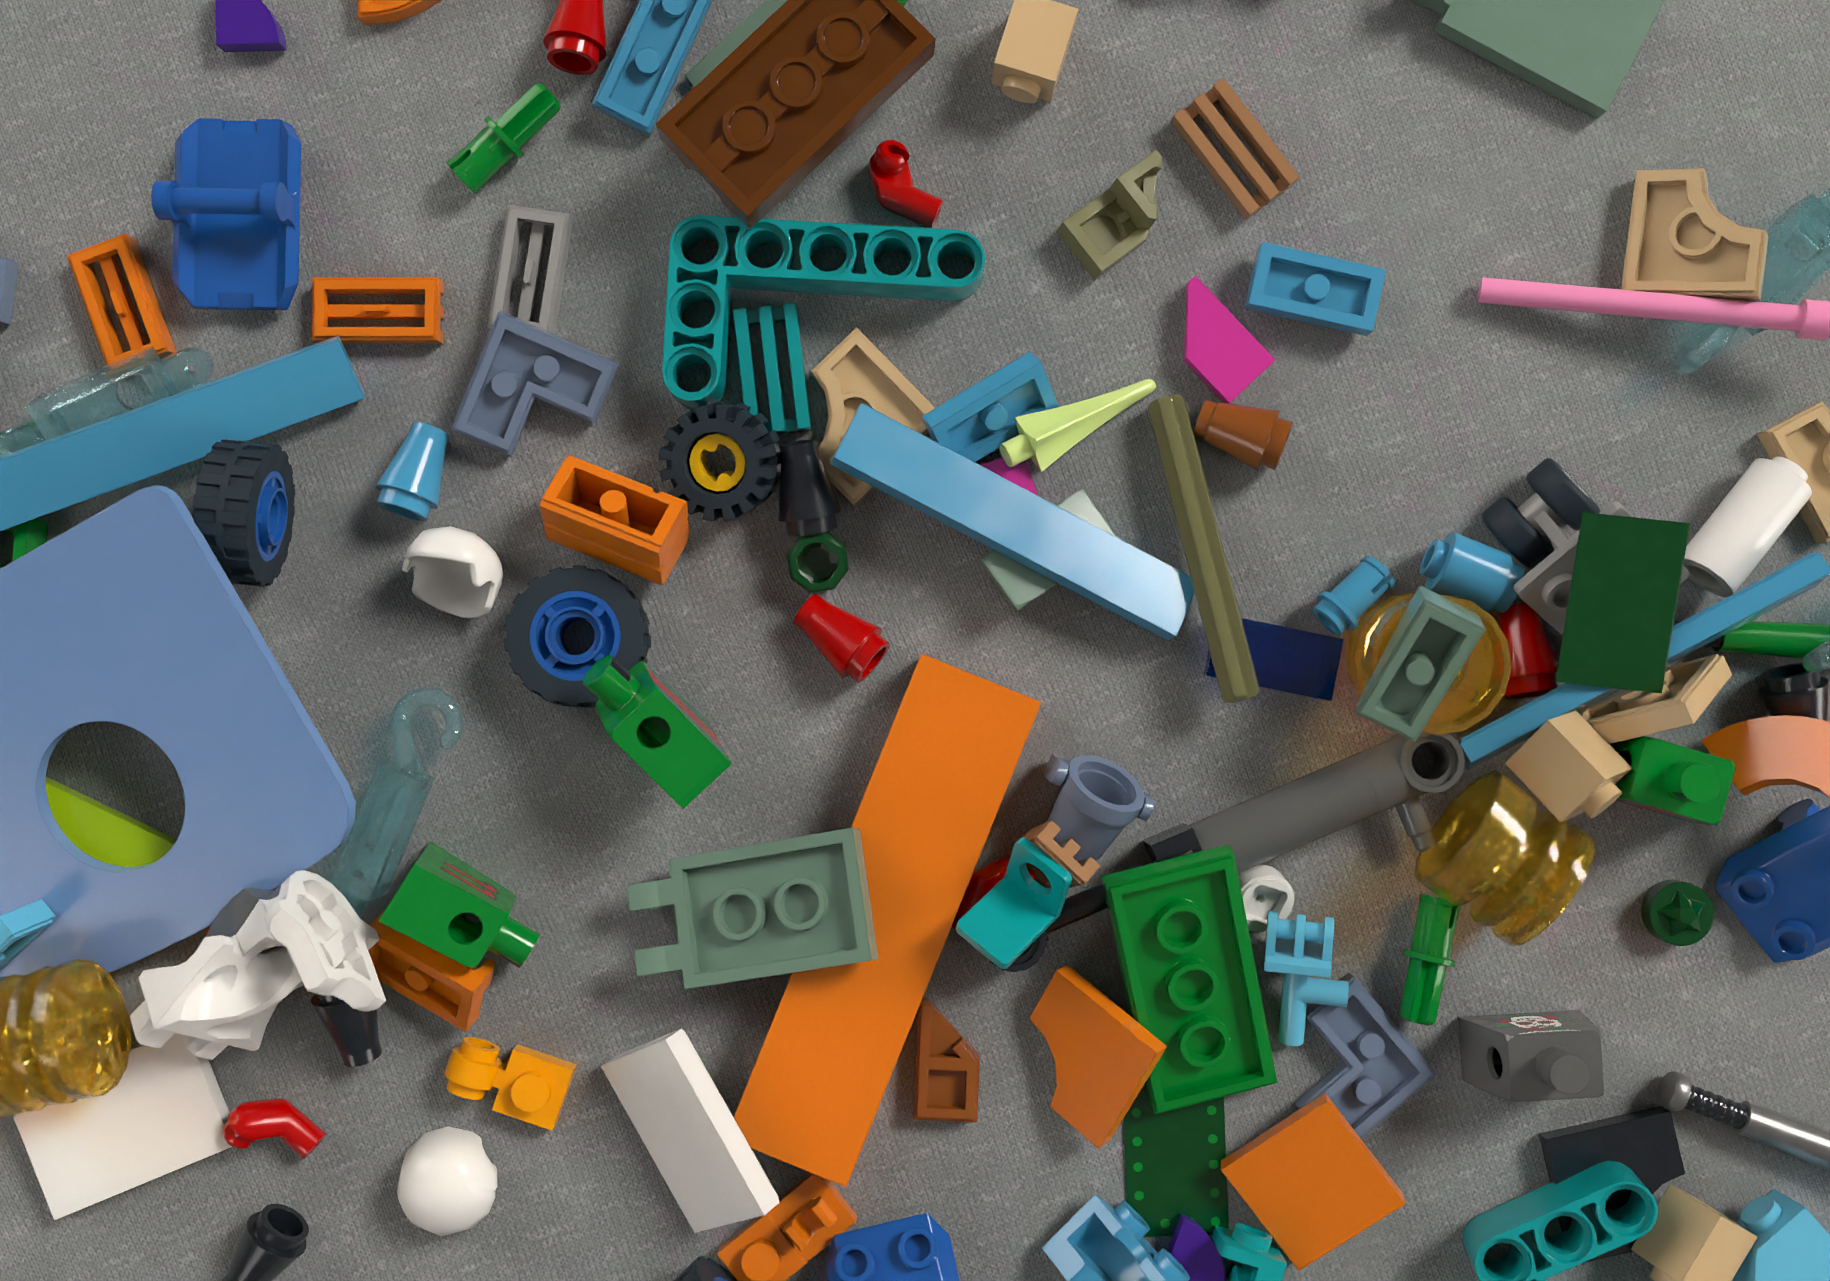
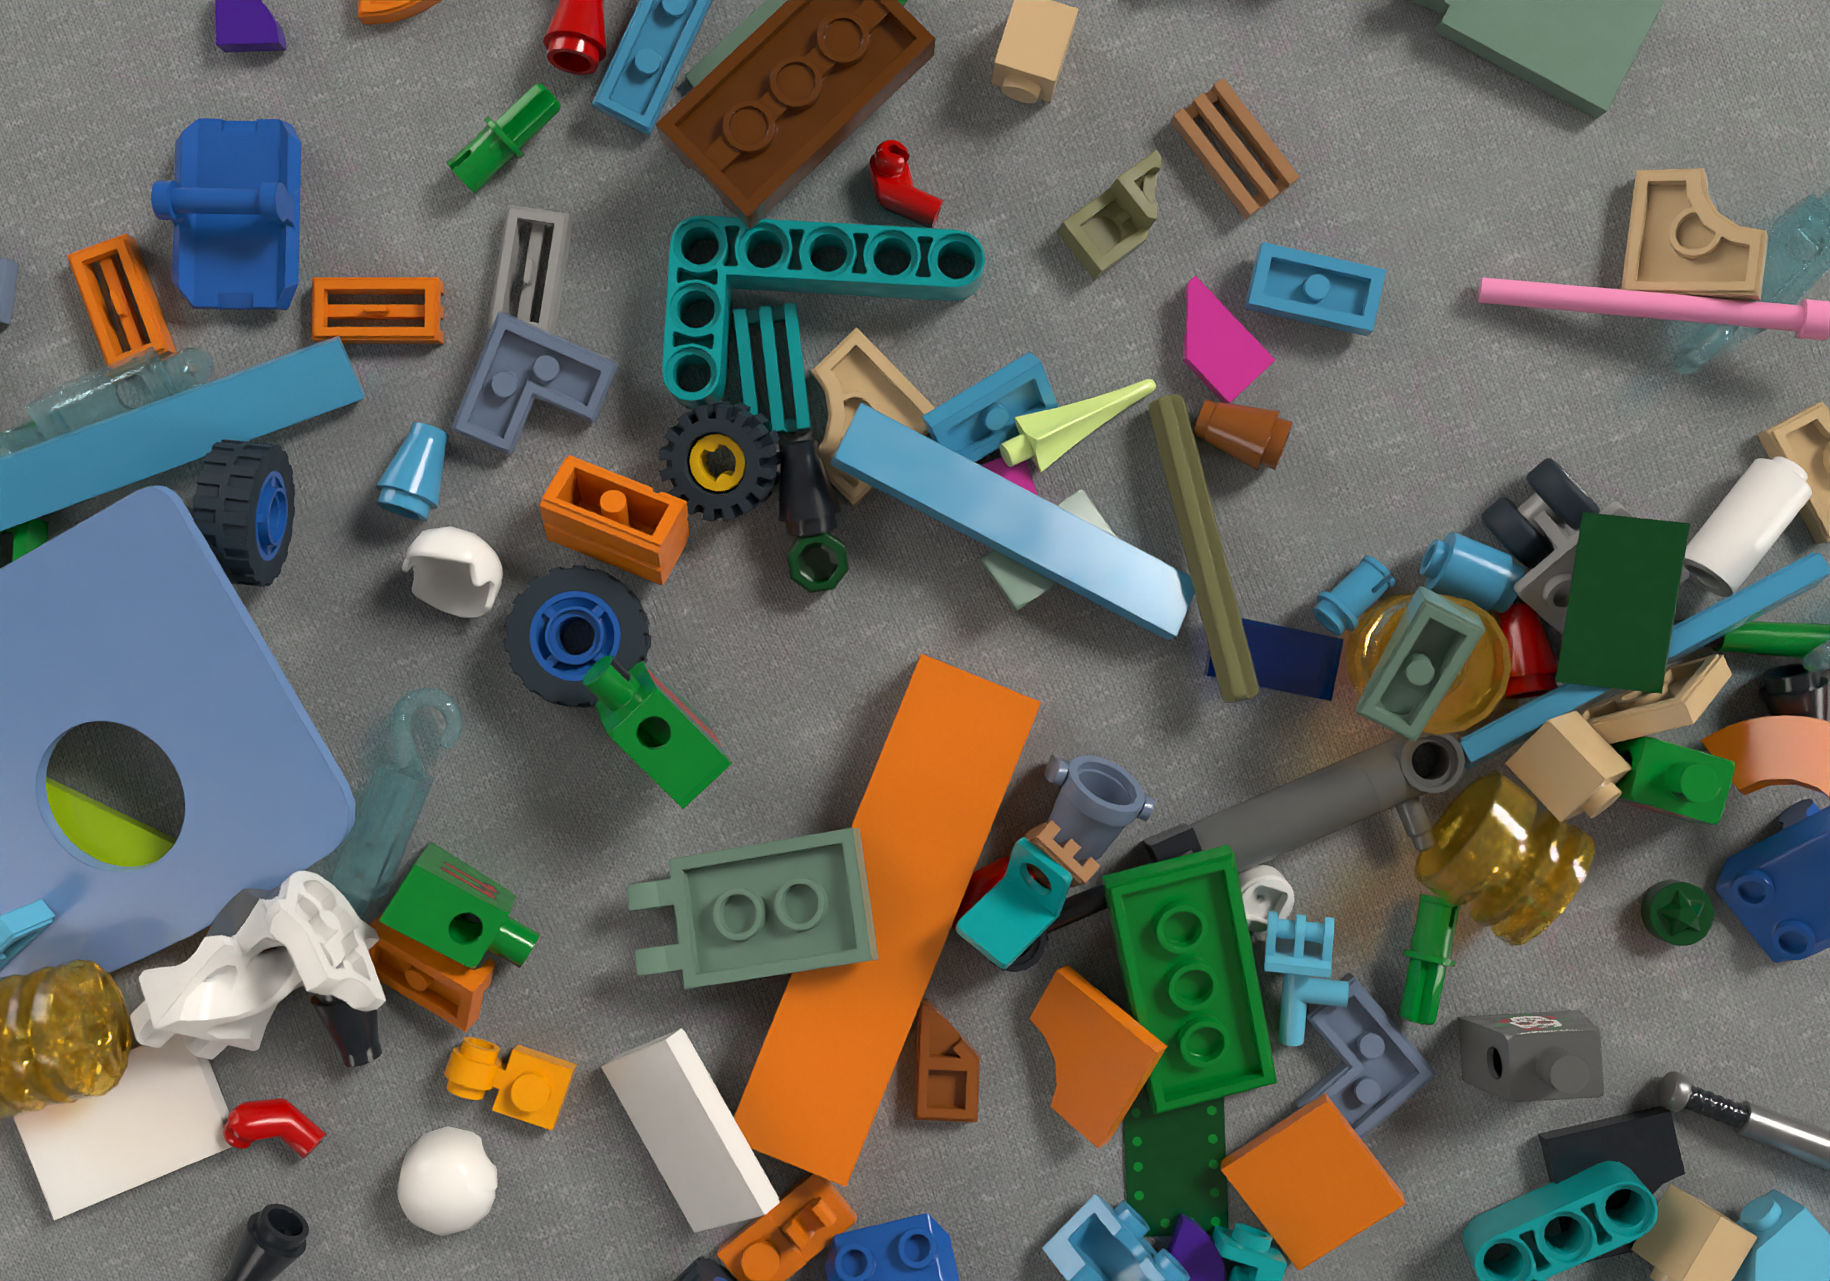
(844, 639): red cone -> none

